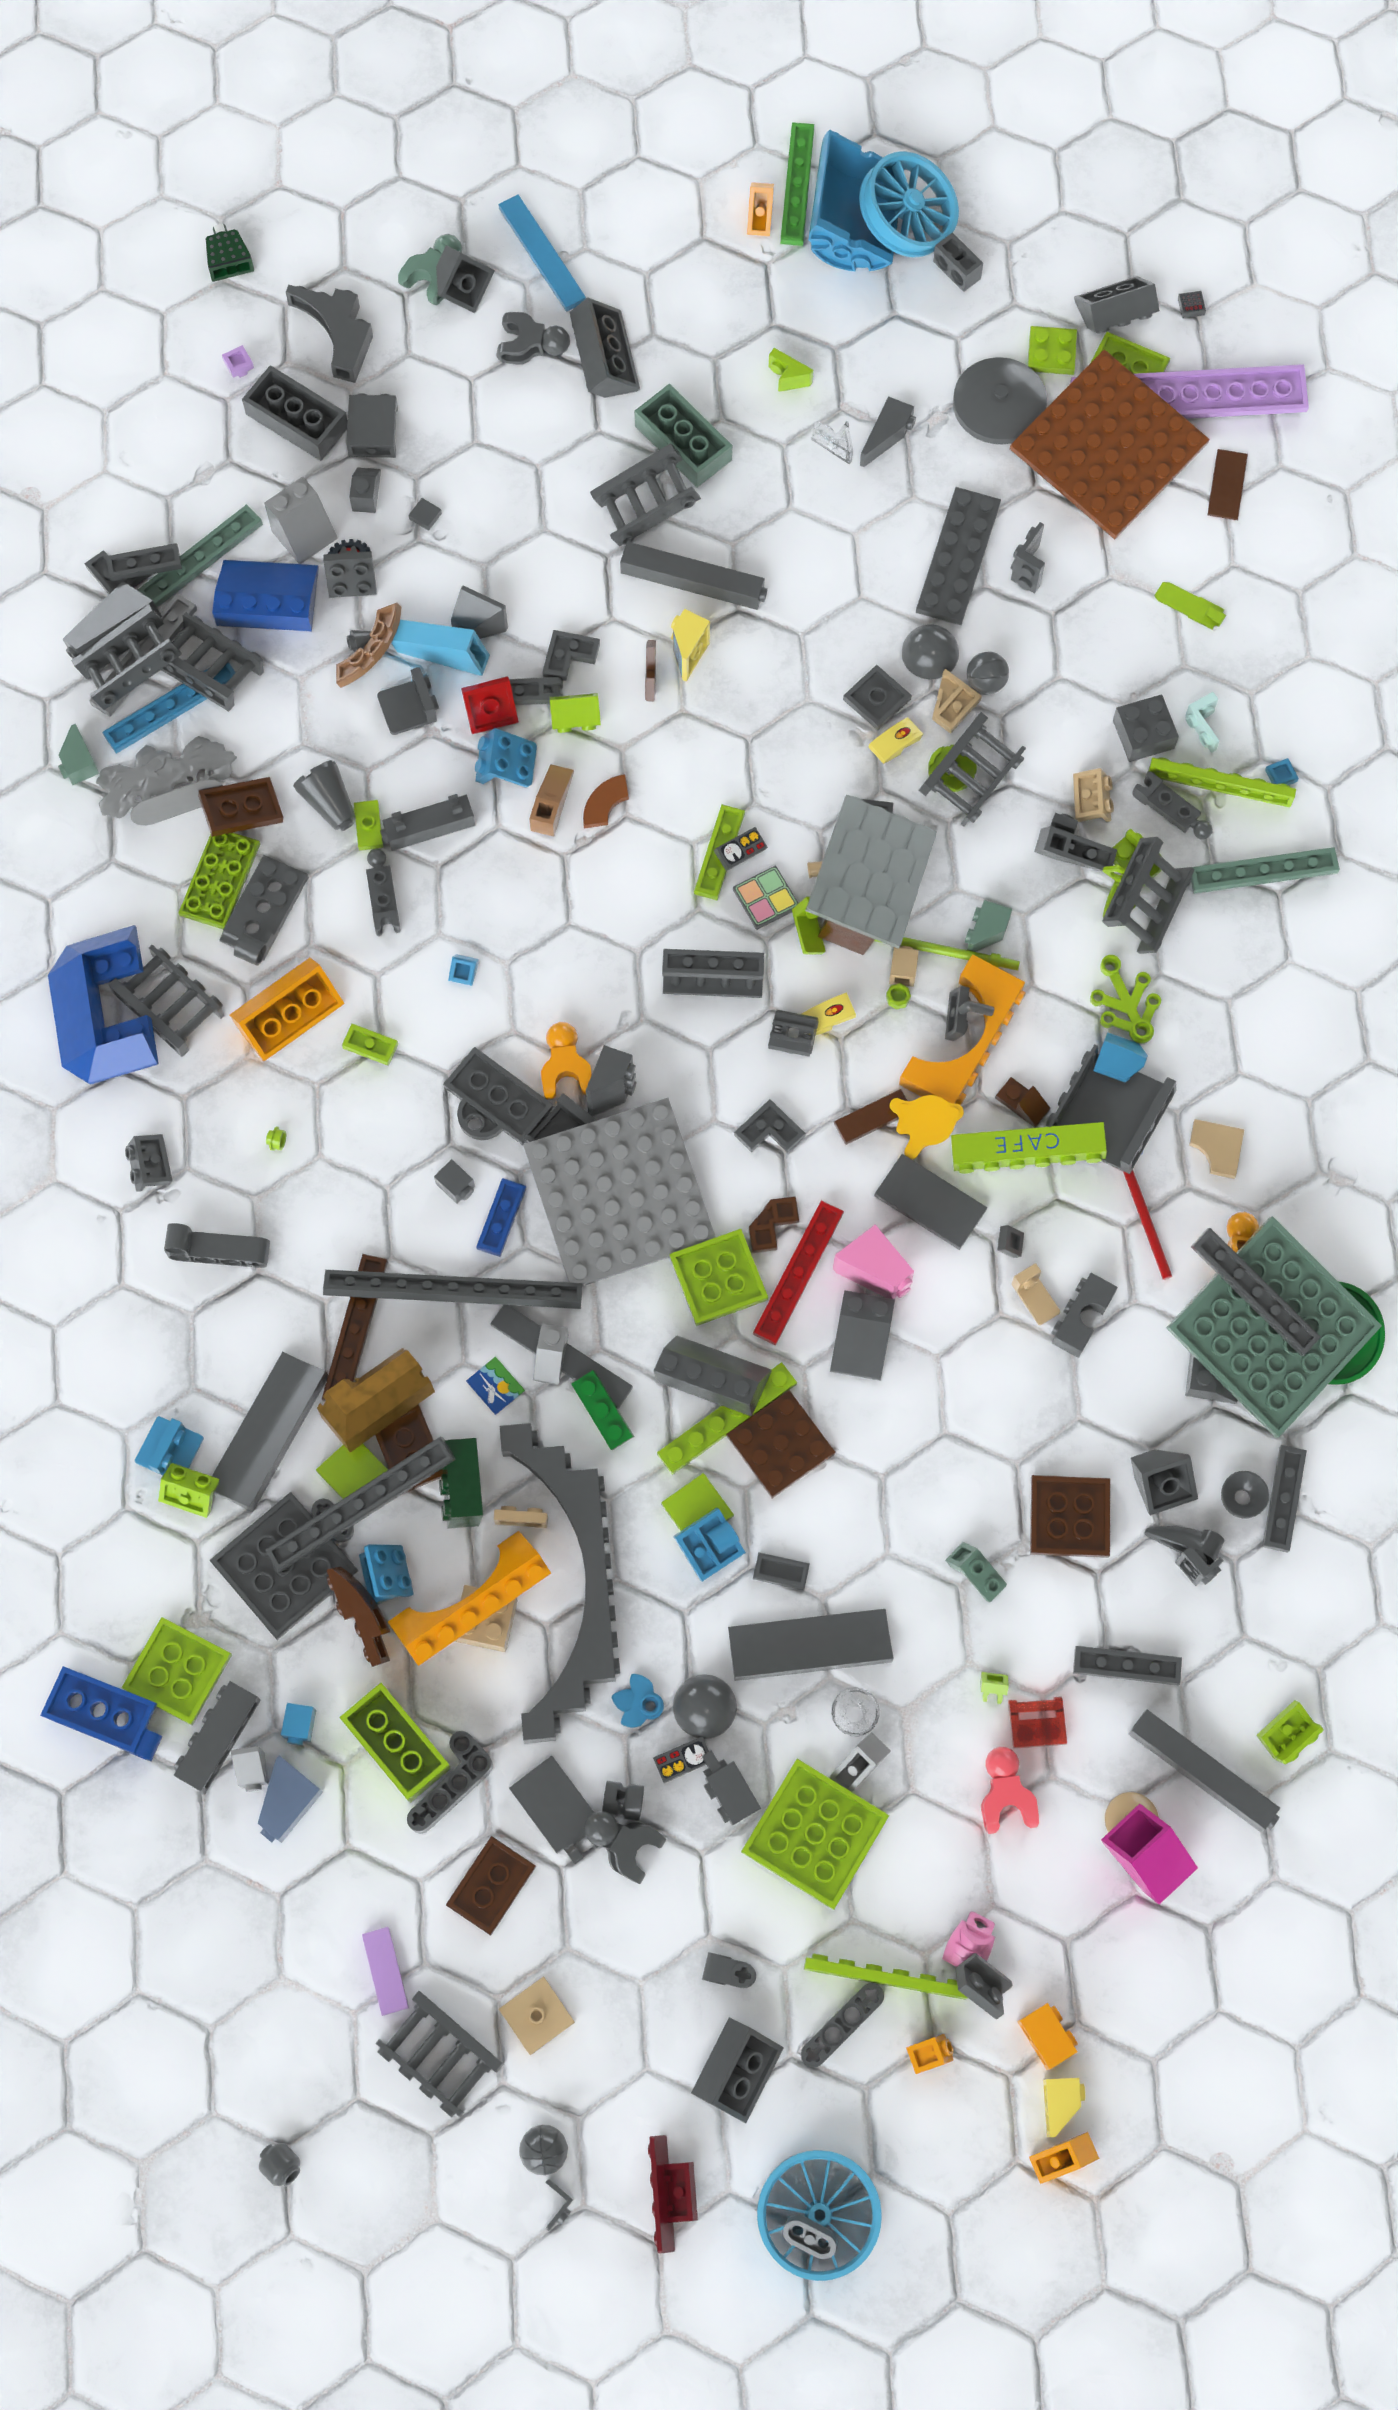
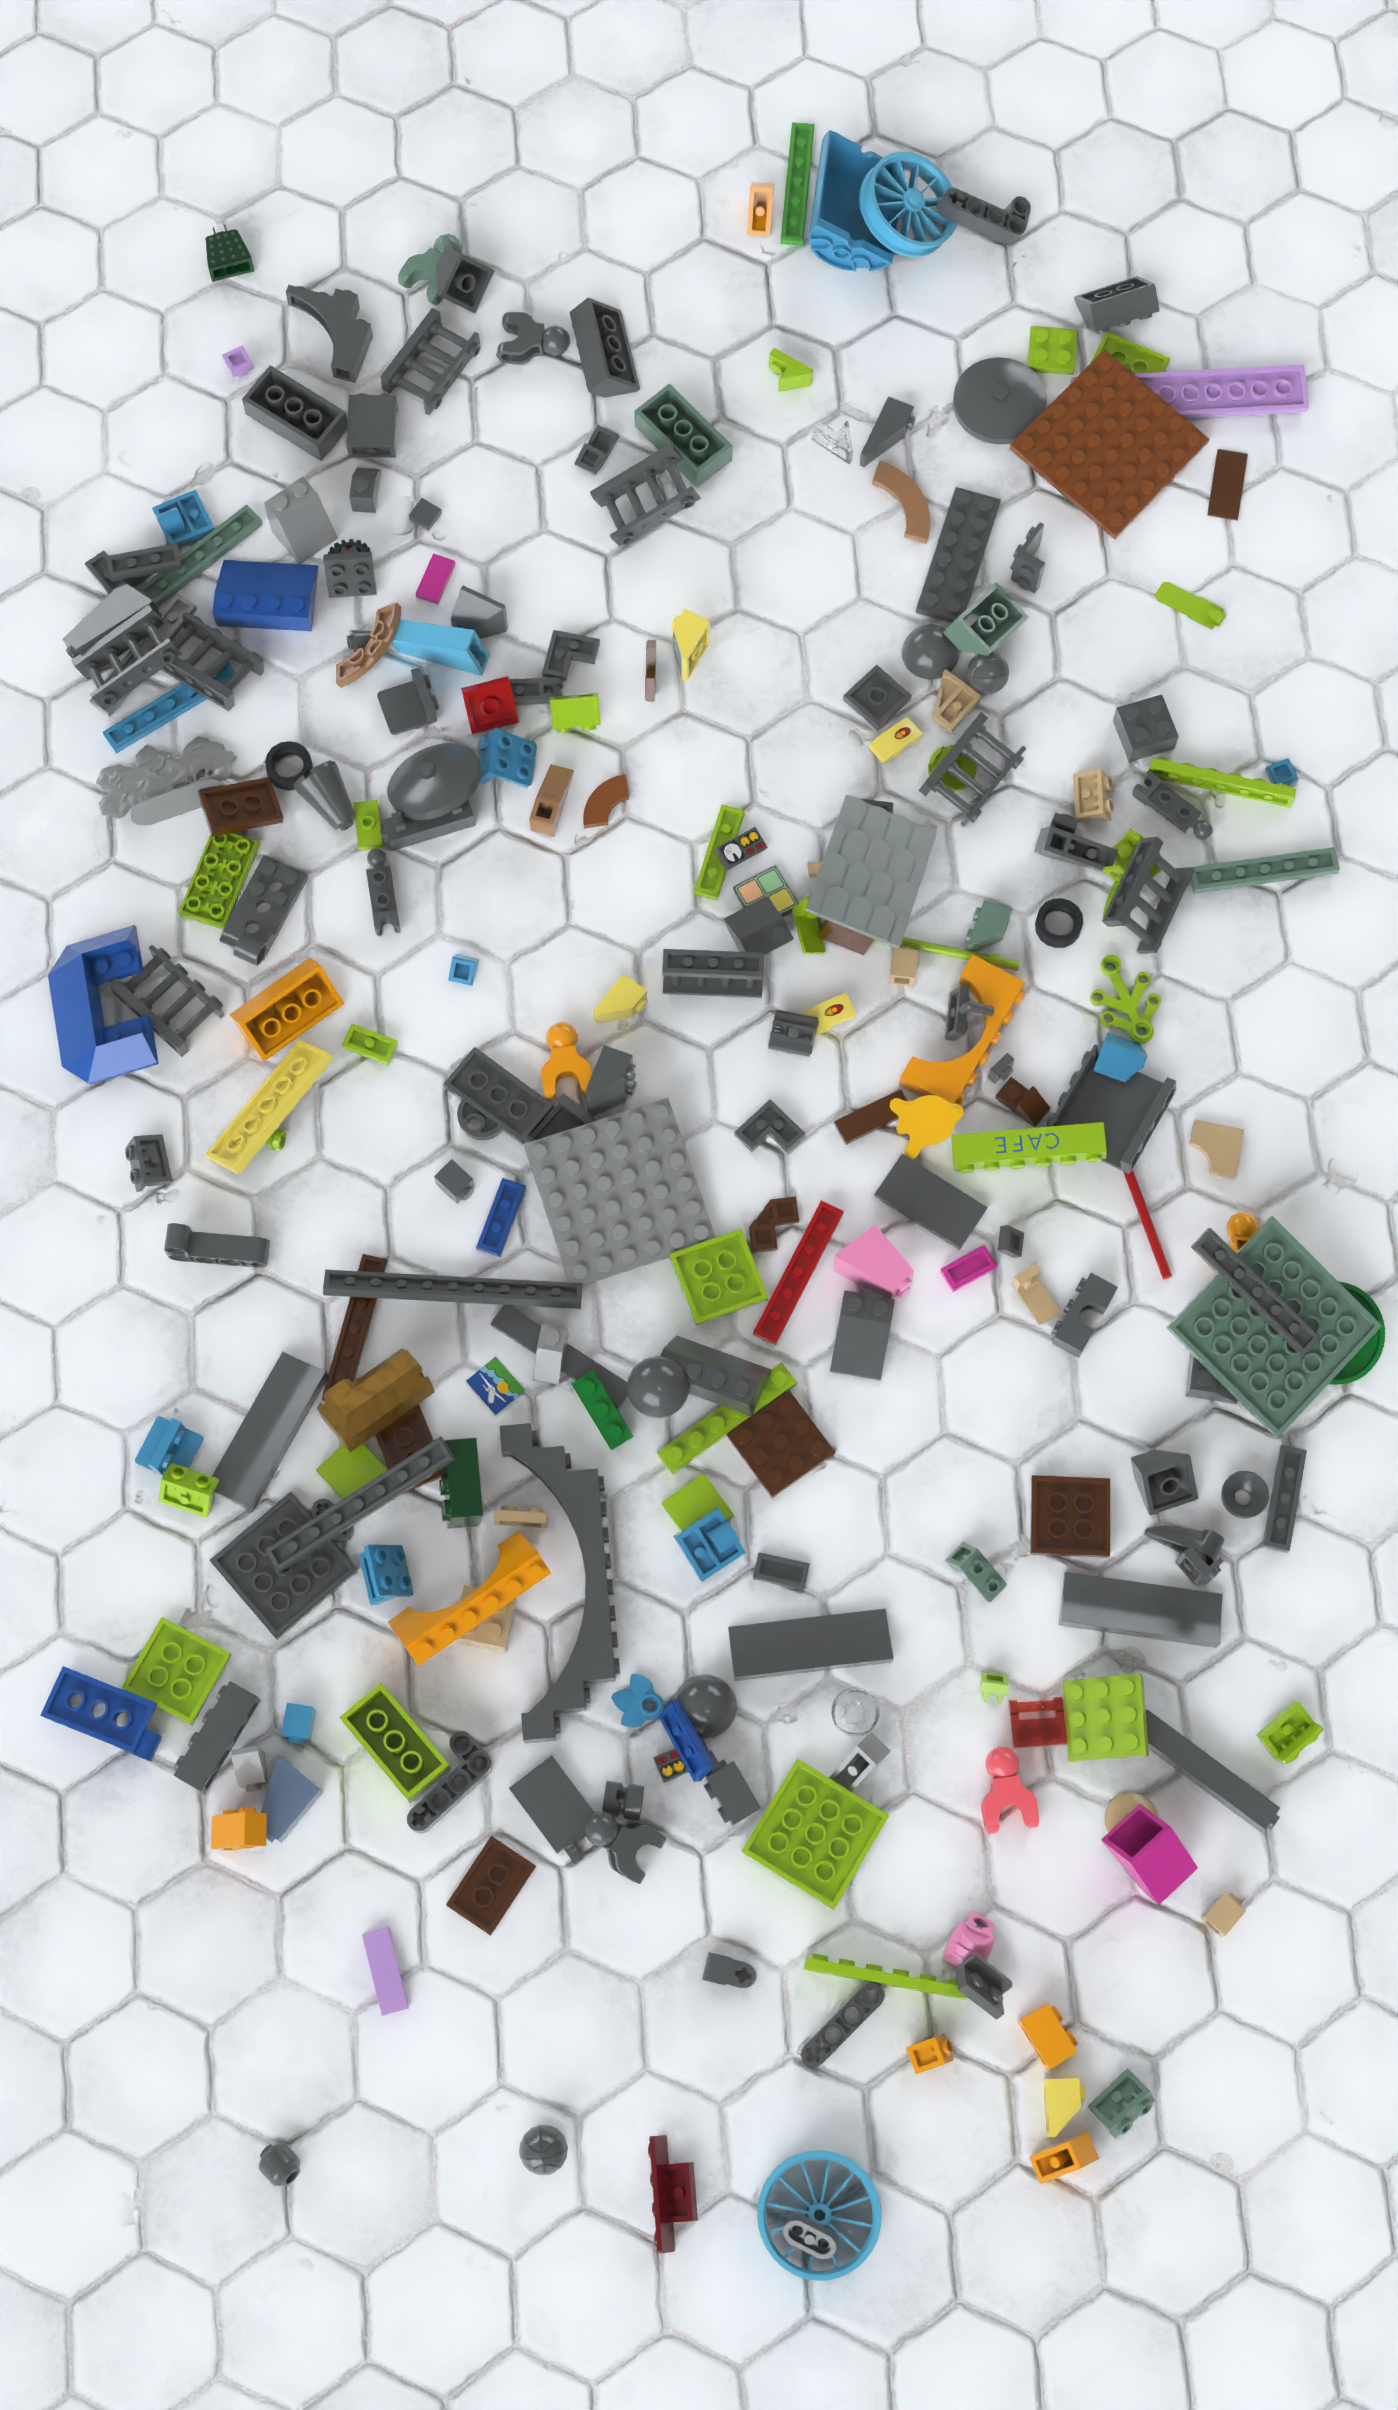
(76, 758): sand green slope -> none
(183, 519): none -> dark azure plate
(238, 1829): none -> light orange brick
(269, 1106): none -> light yellow plate
(281, 750): none -> black tyre
(357, 1603): reddish brown slope -> none
(418, 343): none -> dark grey fence
(434, 781): none -> dark grey dish
(435, 579): none -> dark pink tile
(464, 2045): dark grey fence -> none
(536, 2015): tan plate -> none
(542, 252): dark azure tile -> none
(564, 2211): dark grey bracket -> none
(597, 450): none -> dark grey slope
(621, 1001): none -> light yellow slope
(657, 1387): none -> dark grey piece
(686, 1741): none -> blue tile
(693, 575): dark grey brick -> none
(737, 2070): dark grey slope -> none
(758, 927): none -> dark grey slope
(898, 996): lime tile -> none
(910, 498): none -> medium nougat tile
(958, 262): dark grey brick -> none
(968, 1268): none -> dark pink tile
(985, 218): none -> dark grey beam
(986, 622): none -> sand green slope
(1001, 1069): none -> dark grey plate
(1065, 906): none -> black tyre
(1105, 1718): none -> lime plate
(1122, 2103): none -> sand green bracket
(1127, 1665): dark grey plate -> none
(1141, 1609): none -> dark grey arch
(1191, 304): dark grey tile -> none
(1195, 719): light aqua bracket -> none
(1223, 1914): none -> tan brick

